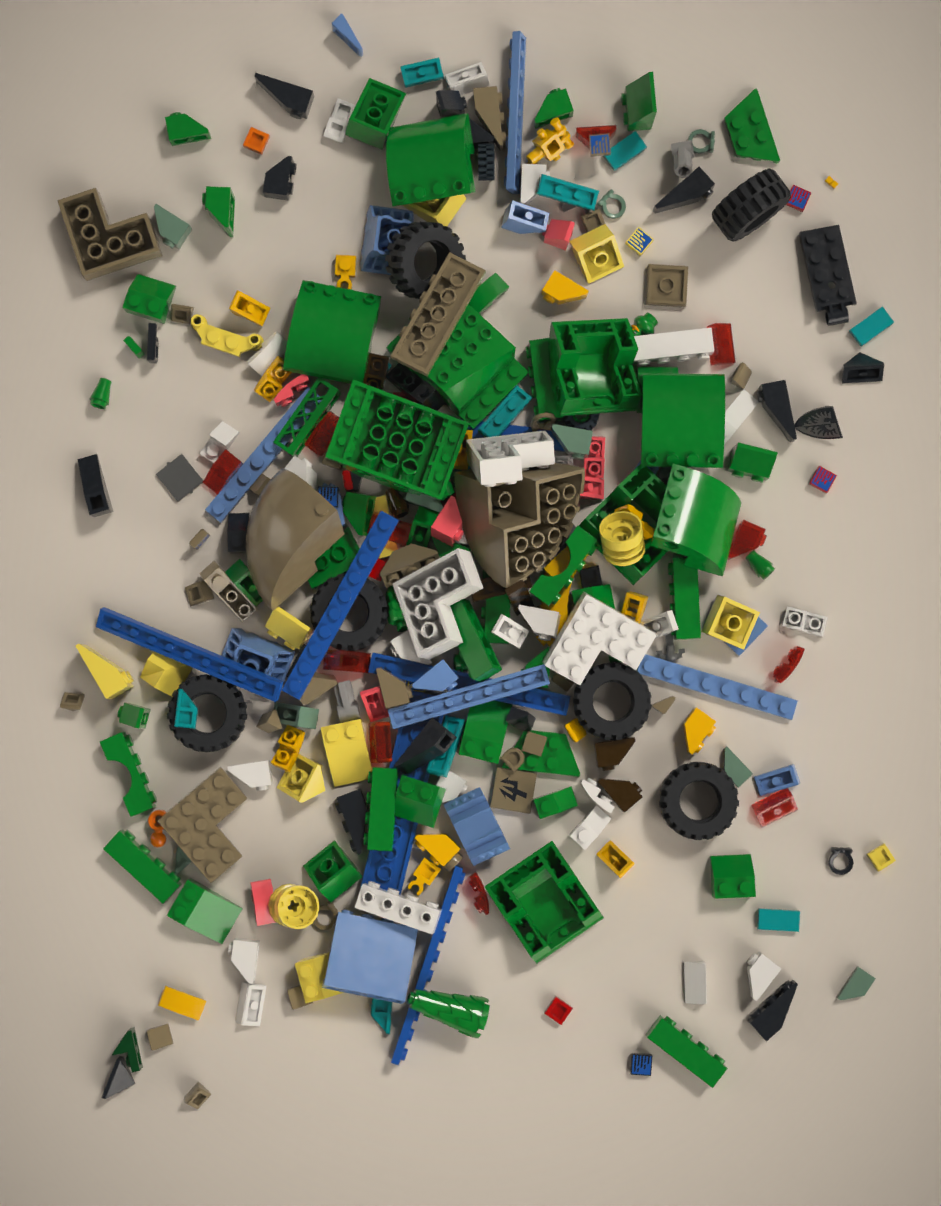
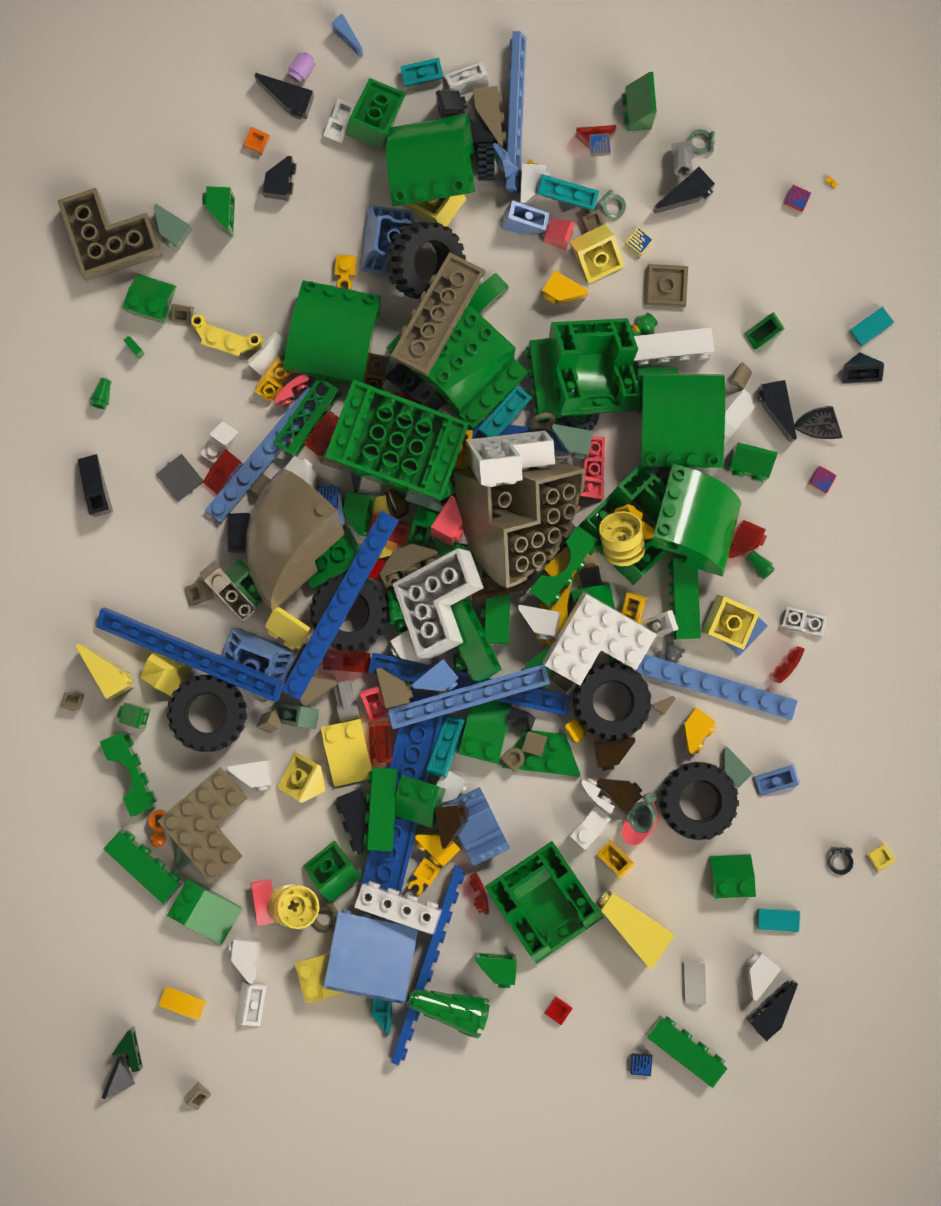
(153, 343): black tile -> none
(159, 1036): dark tan slope -> none
(184, 129): green slope -> none
(186, 711): teal tile -> none
(199, 539): dark tan tile -> none
(249, 308): yellow slope -> none
(290, 746): yellow slope -> none
(296, 997): dark tan slope -> none
(301, 67): none -> lavender brick
(347, 481): red tile -> none
(428, 745): black slope -> none
(451, 821): none -> dark brown slope
(453, 862): dark tan tile -> none
(498, 968): none -> green slope
(504, 161): none -> medium blue slope
(510, 631): white slope -> none
(513, 790): dark tan tile -> none
(518, 595): dark brown tile -> none
(550, 143): yellow piece -> none
(555, 105): green slope -> none
(555, 802): green slope -> none
(625, 150): teal tile -> none
(640, 820): none -> sand green hair
(641, 932): none -> light yellow slope
(723, 344): clear red slope -> none
(750, 130): green wing -> none
(751, 204): black tyre -> none
(764, 331): none -> green slope
(774, 807): clear red slope -> none
(824, 264): black hinge -> none
(856, 985): sand green tile -> none

